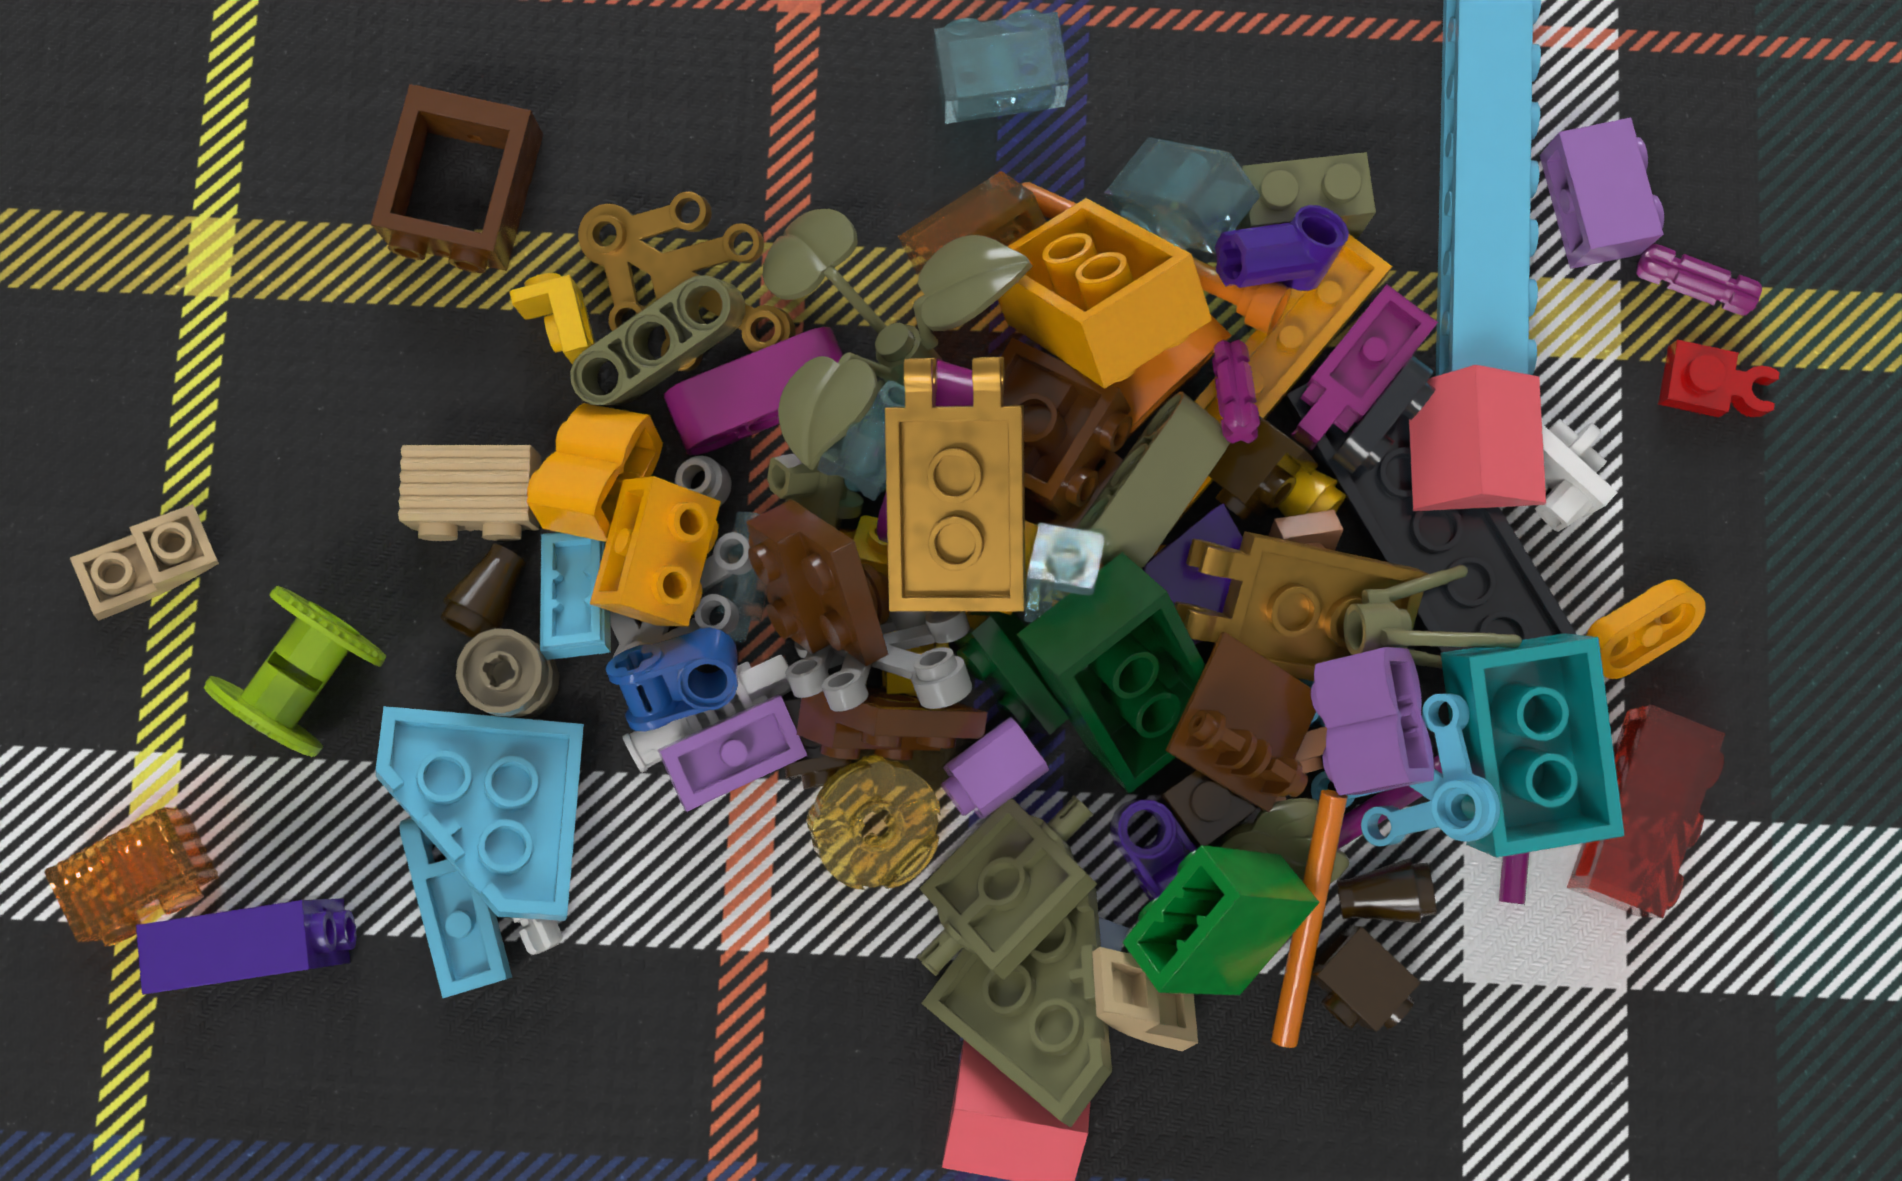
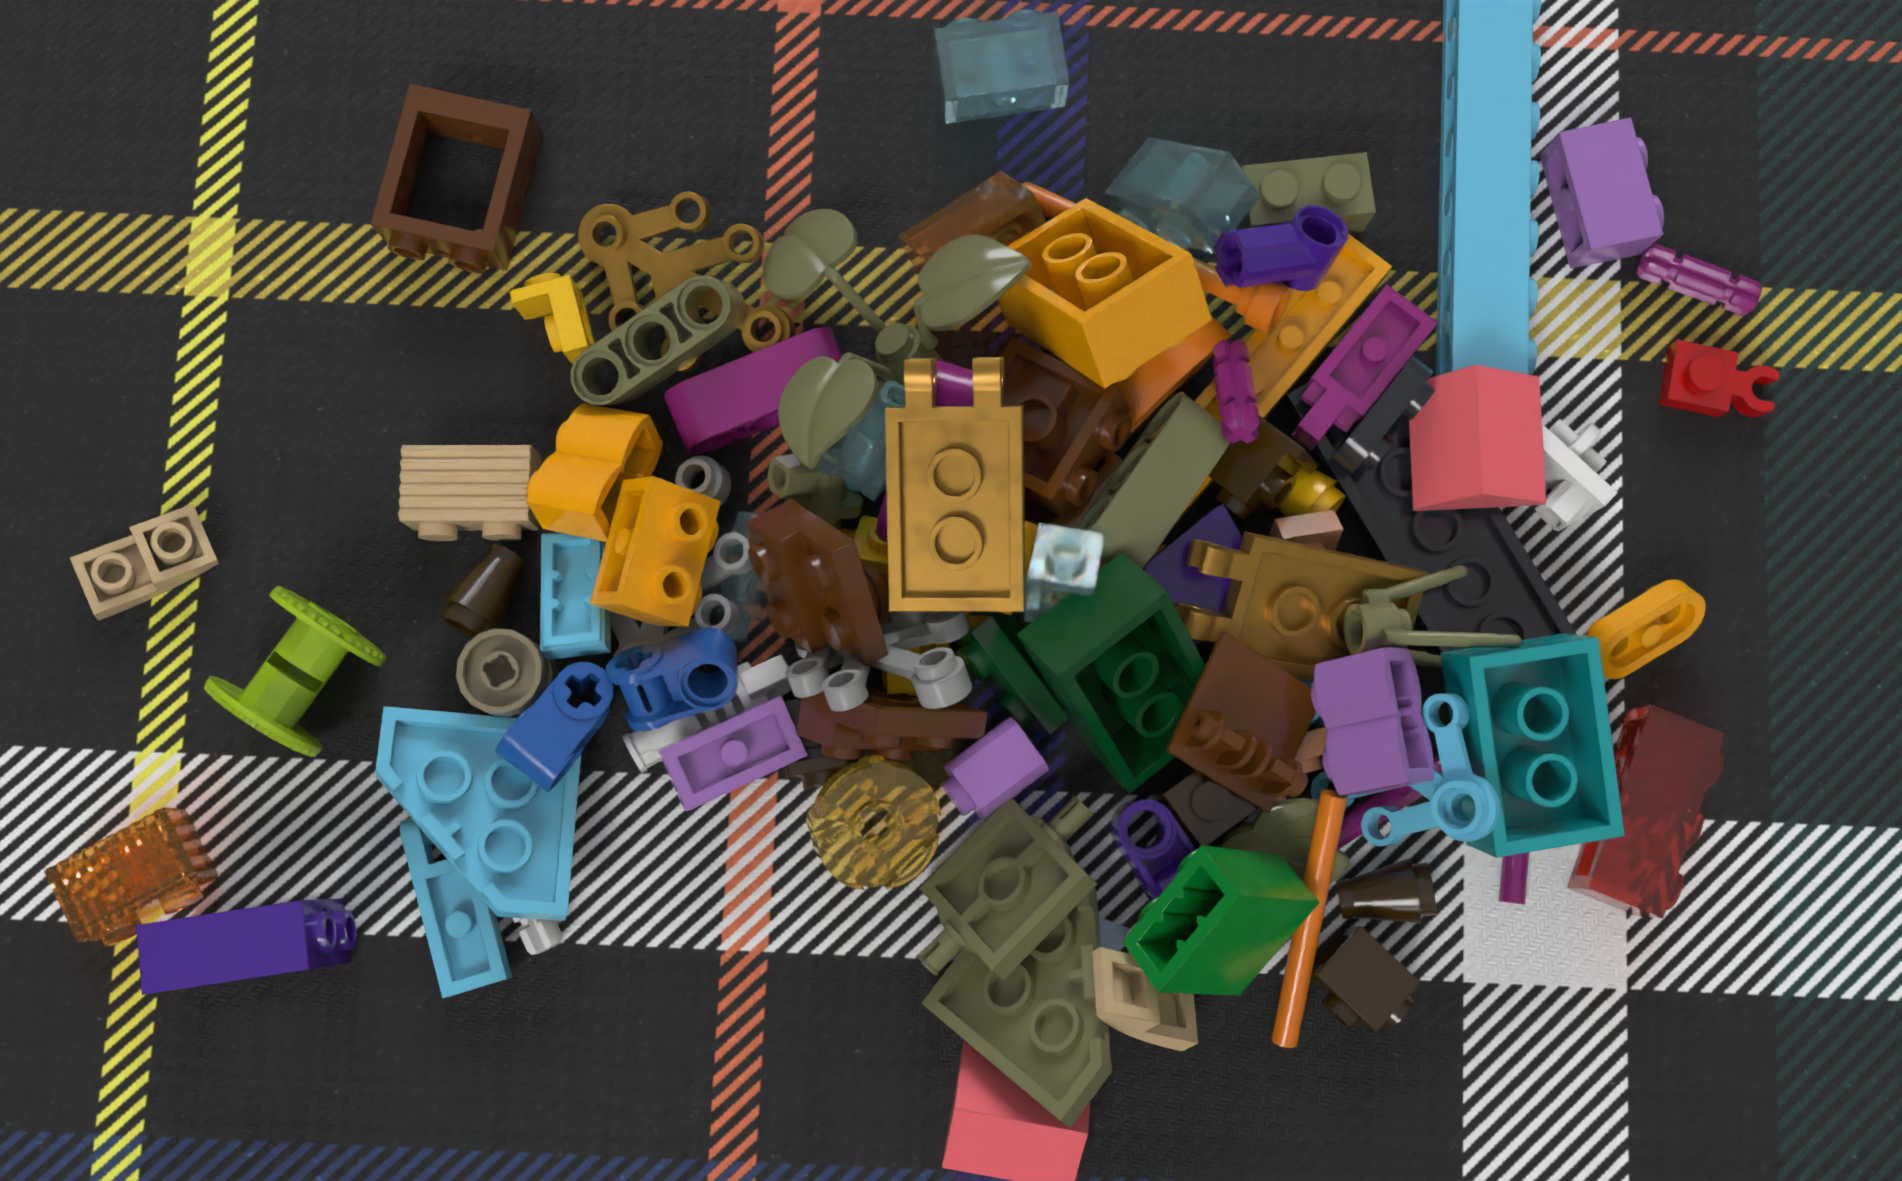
(552, 732): none -> blue piece

